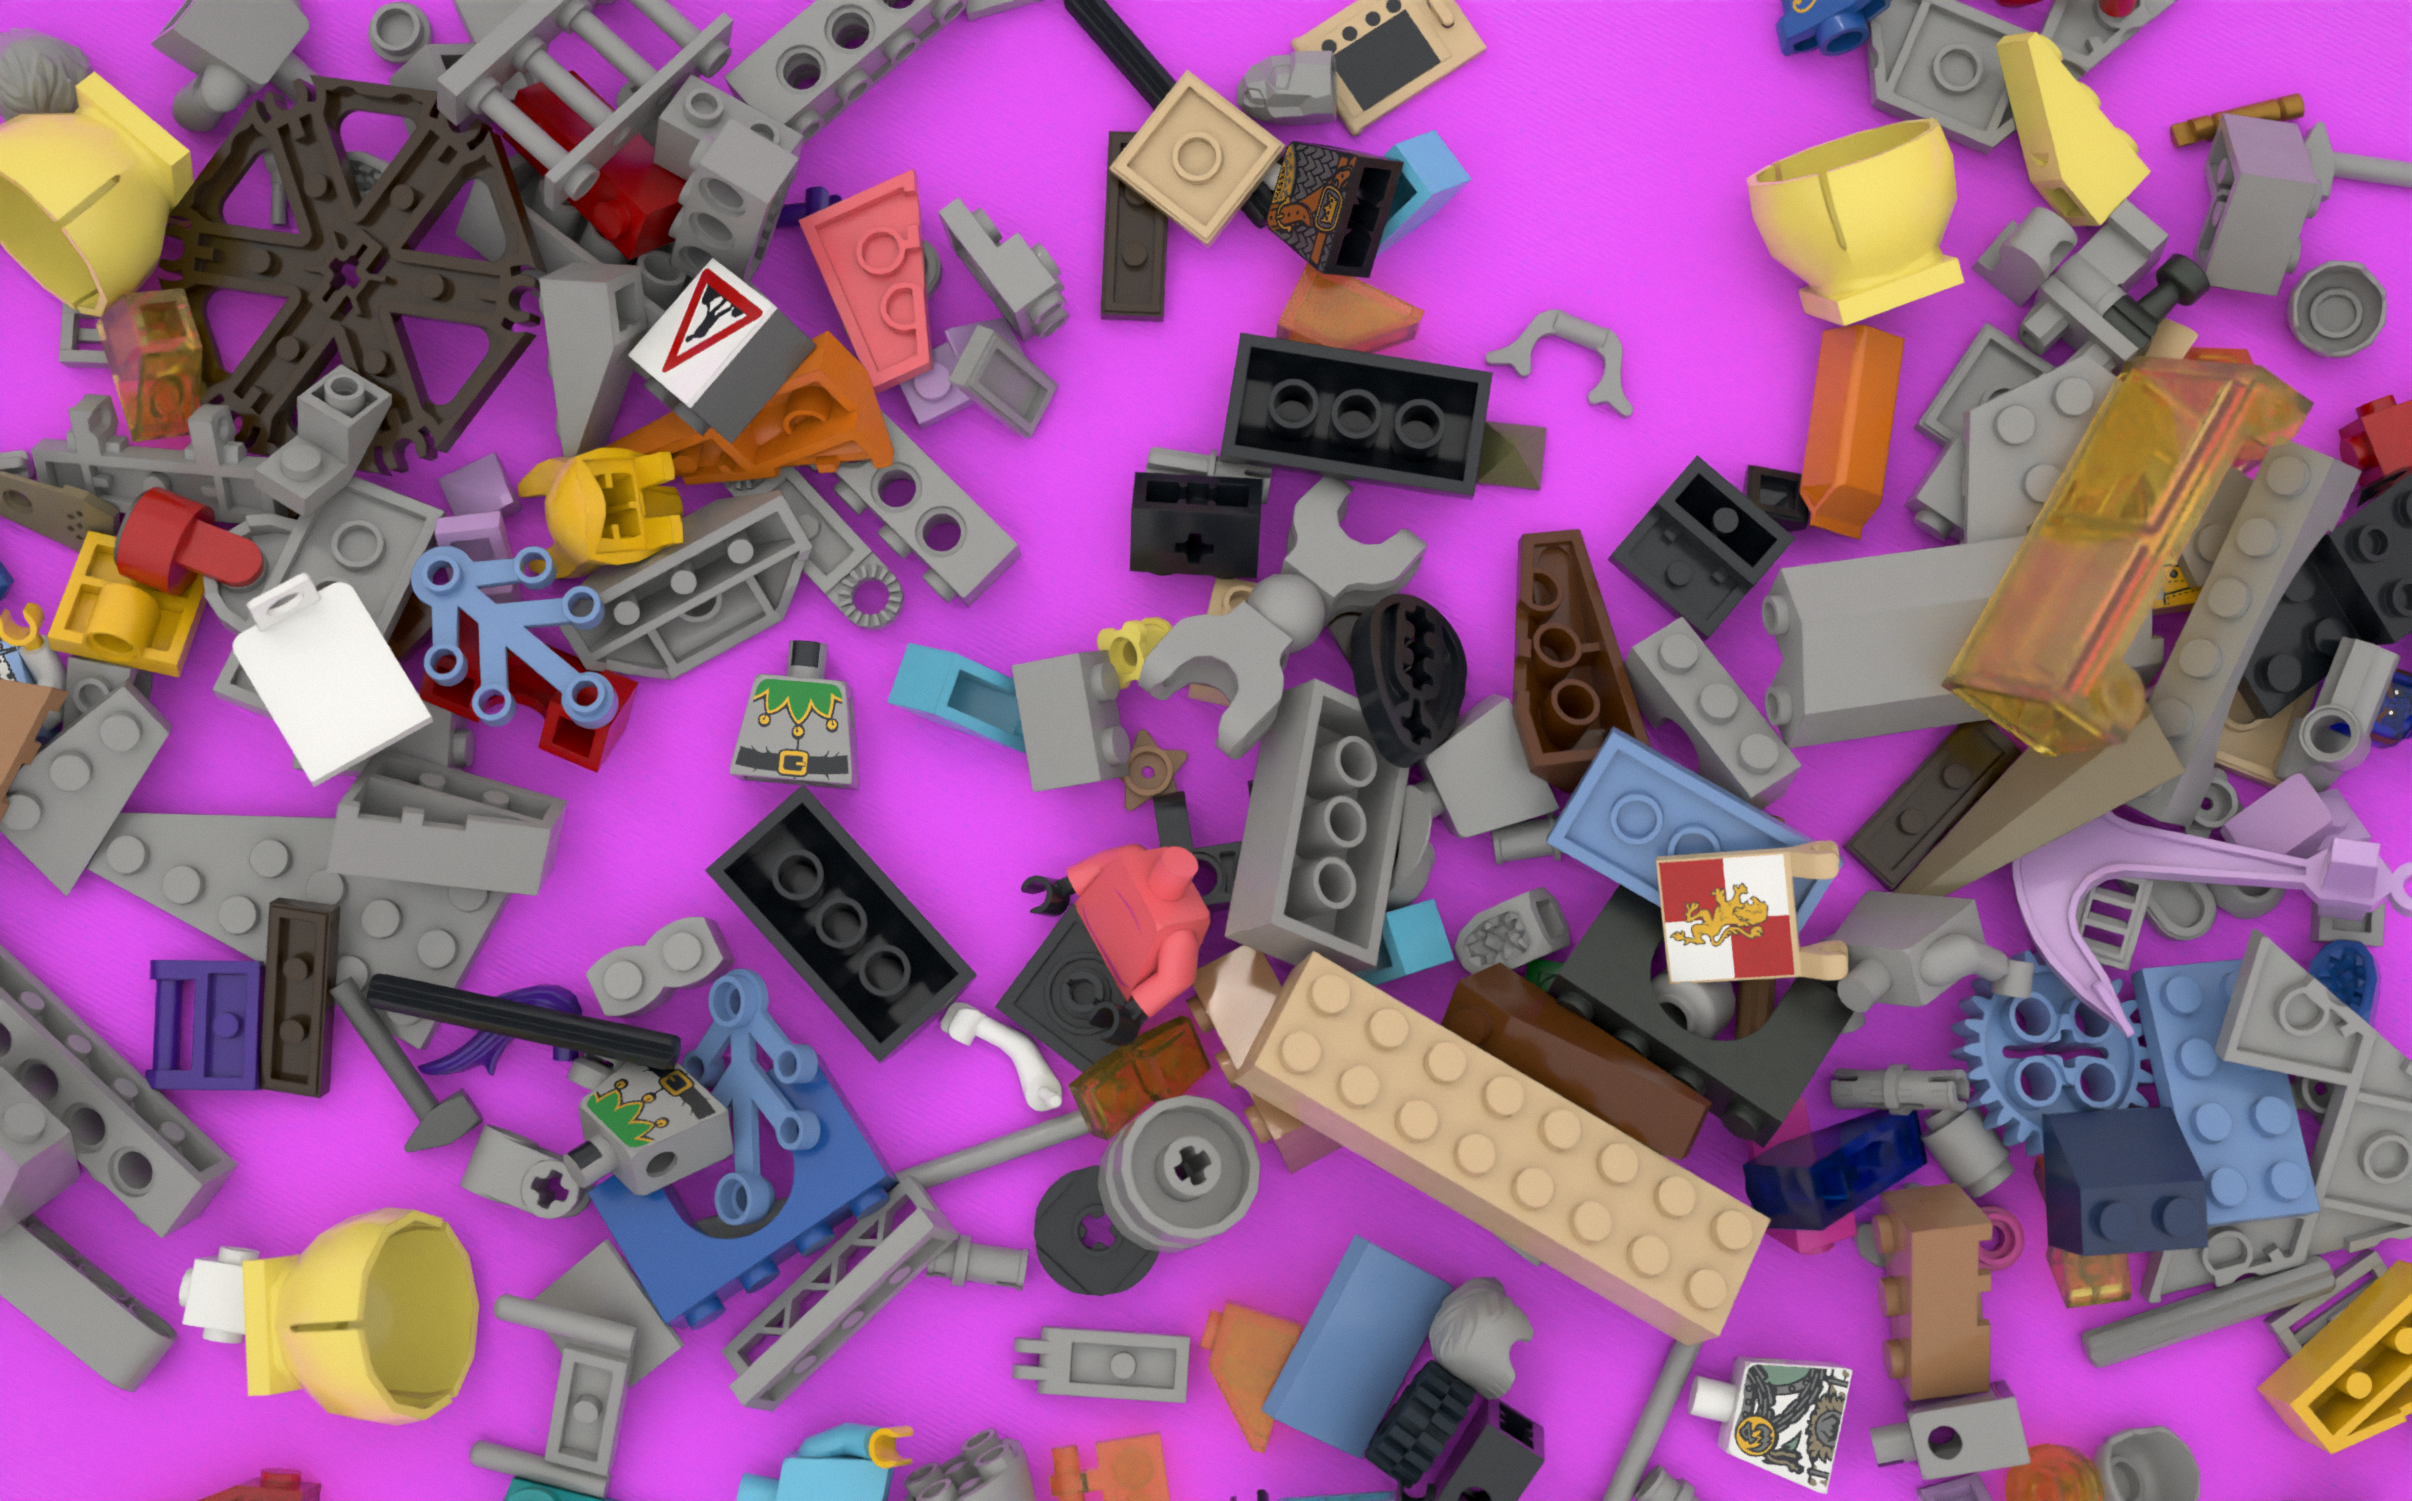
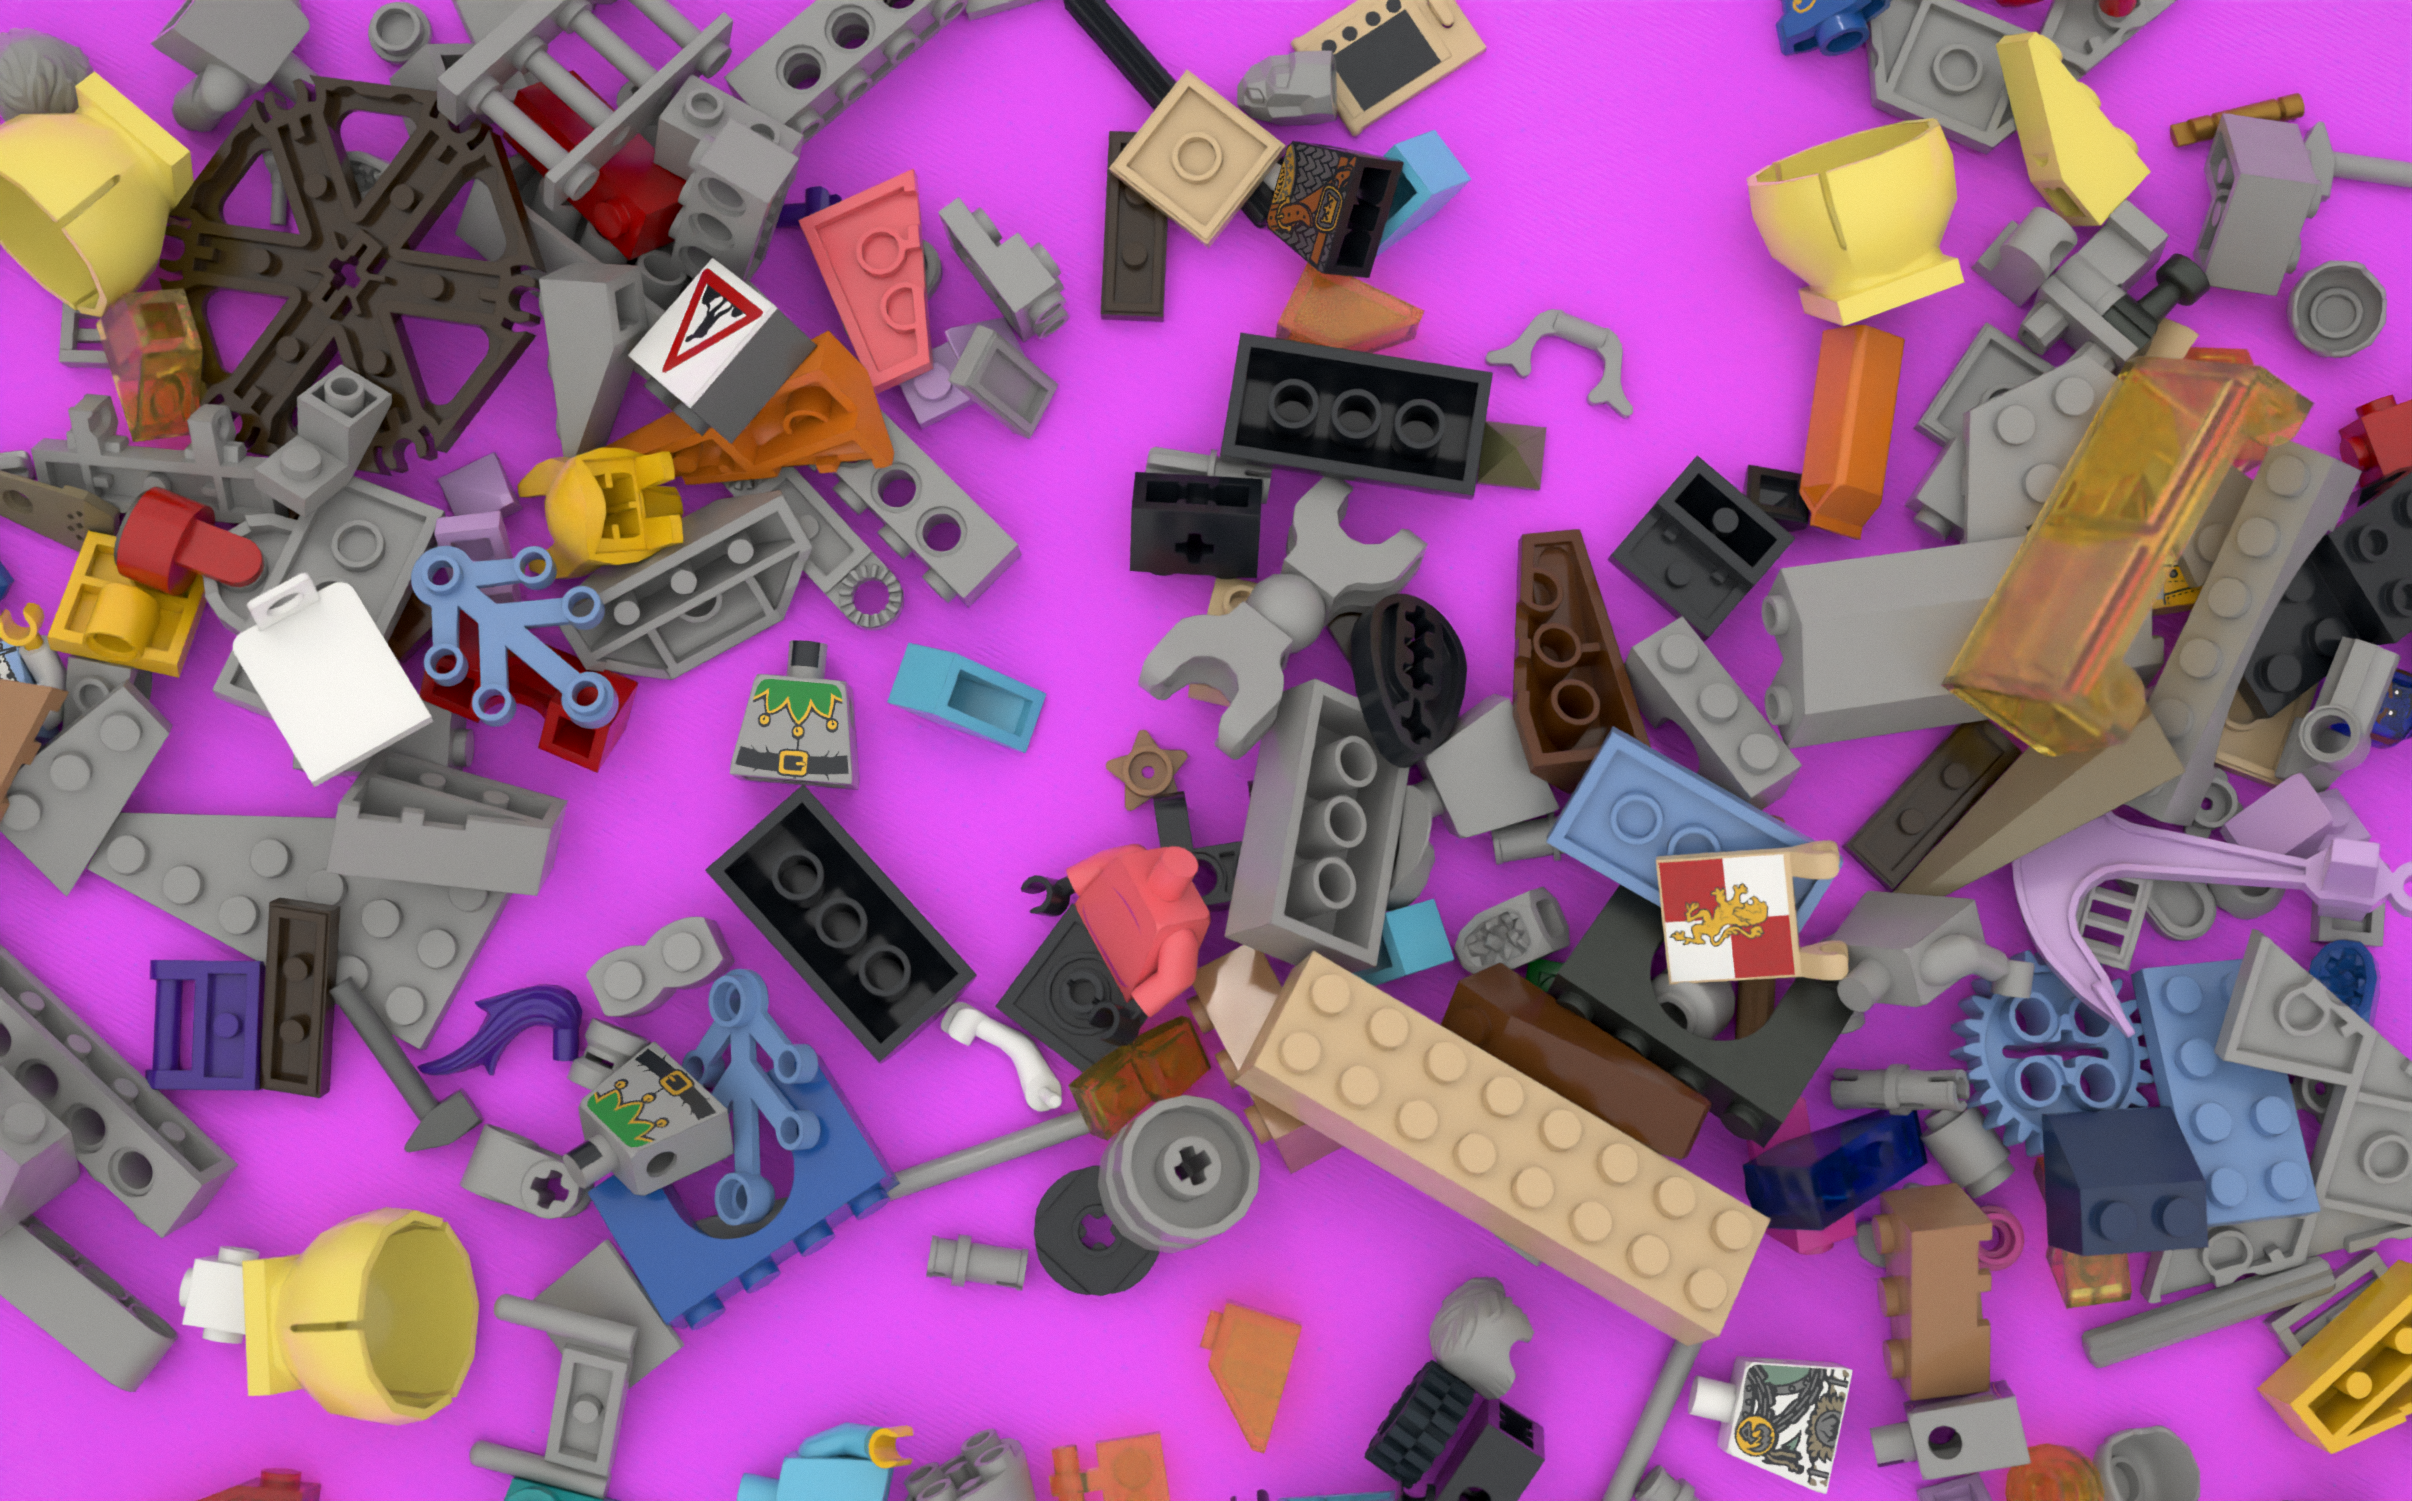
(524, 1021): black axle -> none
(850, 1298): light grey fence -> none
(1071, 720): light grey brick -> none
(1107, 1363): light grey hinge -> none
(1132, 645): light yellow brick -> none
(1356, 1347): medium blue tile -> none

